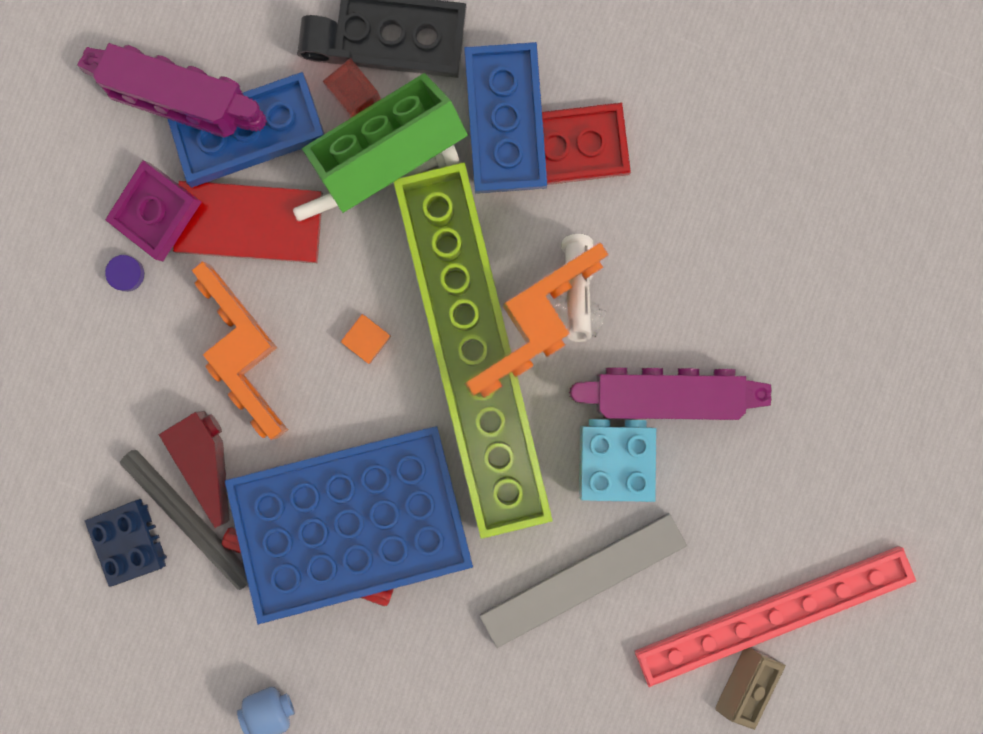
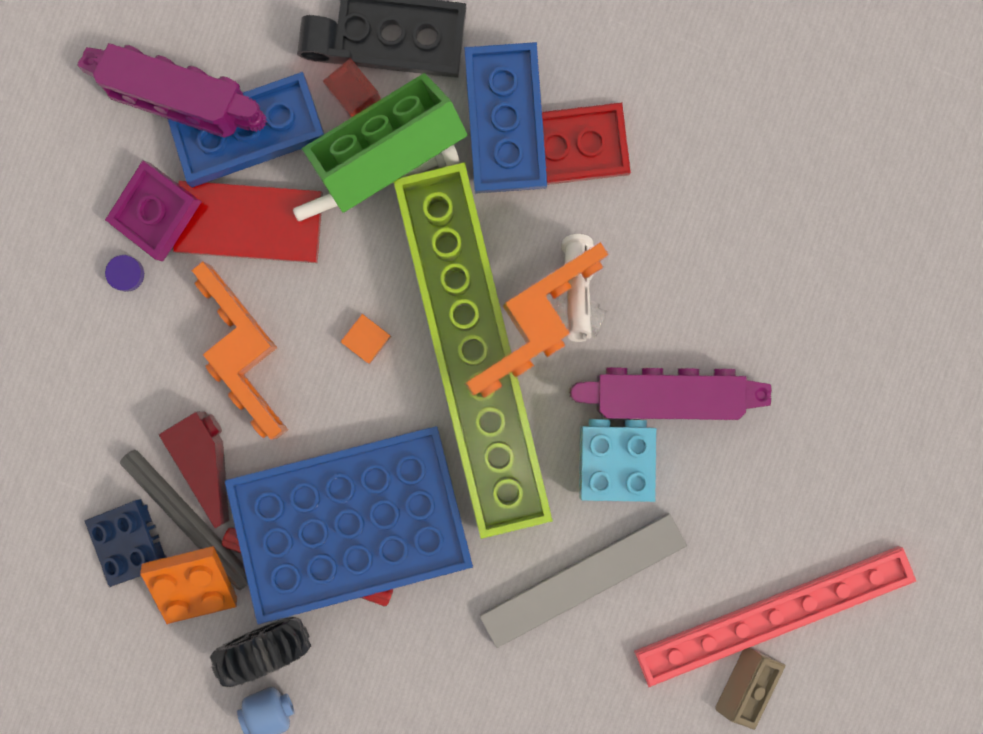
(189, 585): none -> orange plate
(260, 652): none -> black gear

